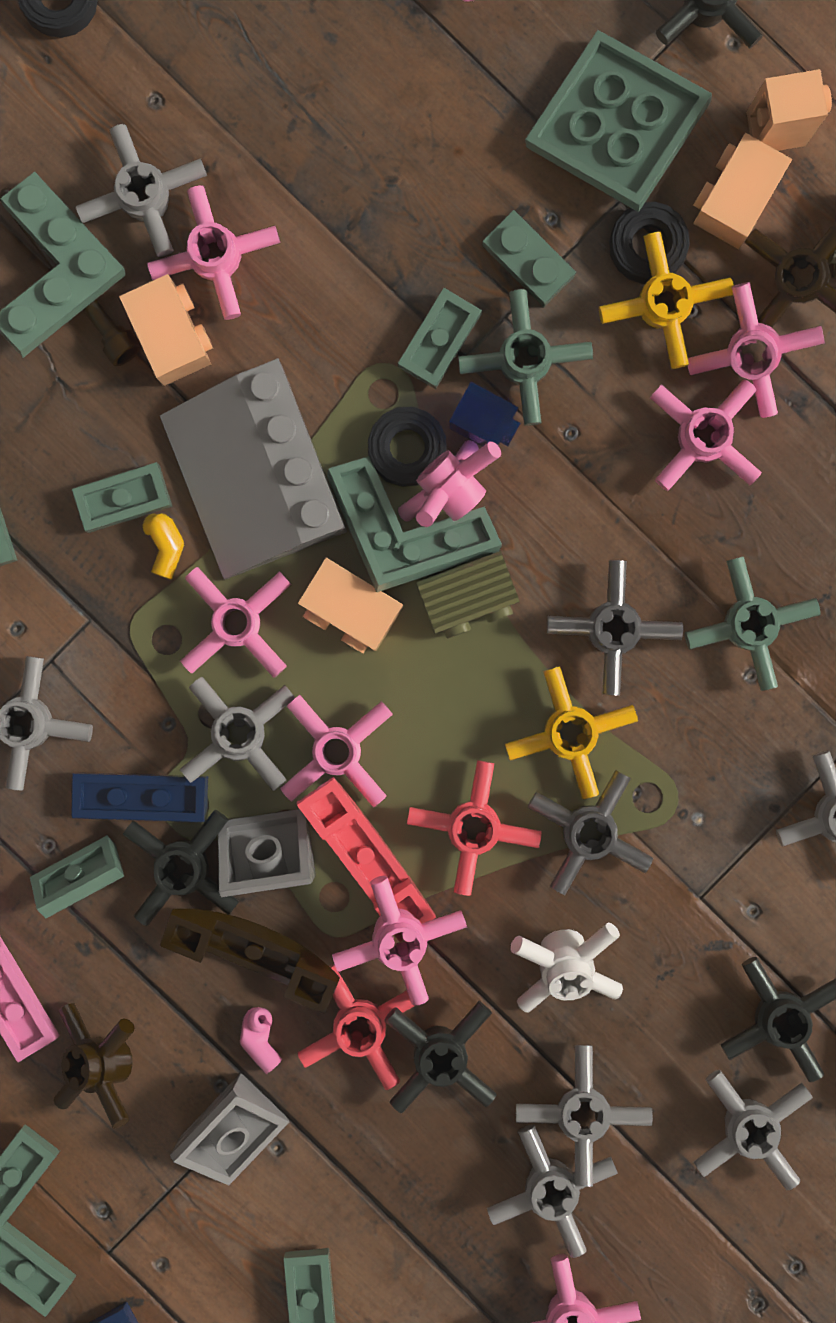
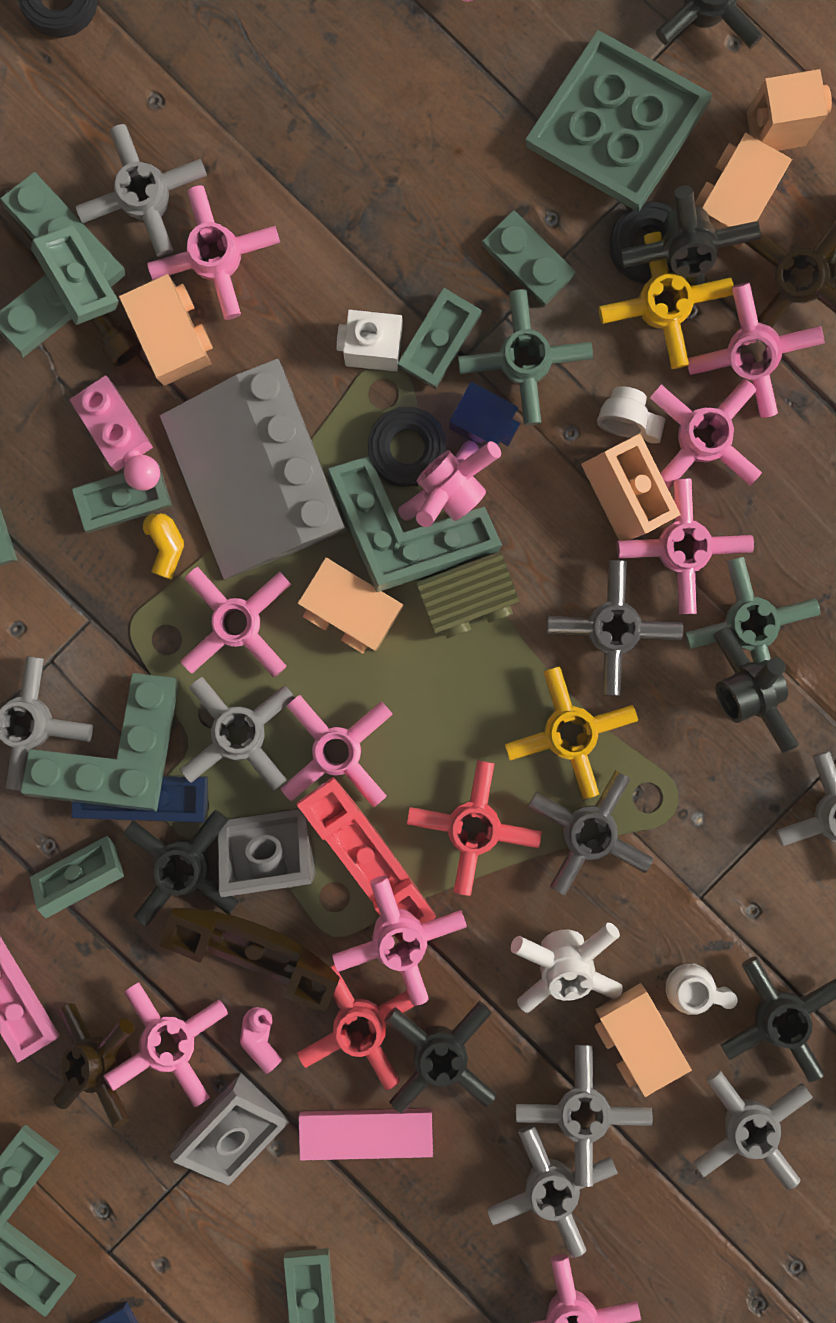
(74, 274): none -> sand green plate
(117, 433): none -> bright pink plate
(123, 782): none -> sand green plate
(182, 1033): none -> bright pink bar
(365, 1134): none -> bright pink tile
(371, 340): none -> white brick
(627, 416): none -> white piece
(631, 489): none -> light nougat brick
(642, 1040): none -> light nougat brick
(690, 240): none -> pearl dark grey bar
(693, 990): none -> white piece
(703, 546): none -> bright pink bar
(754, 690): none -> pearl dark grey bar

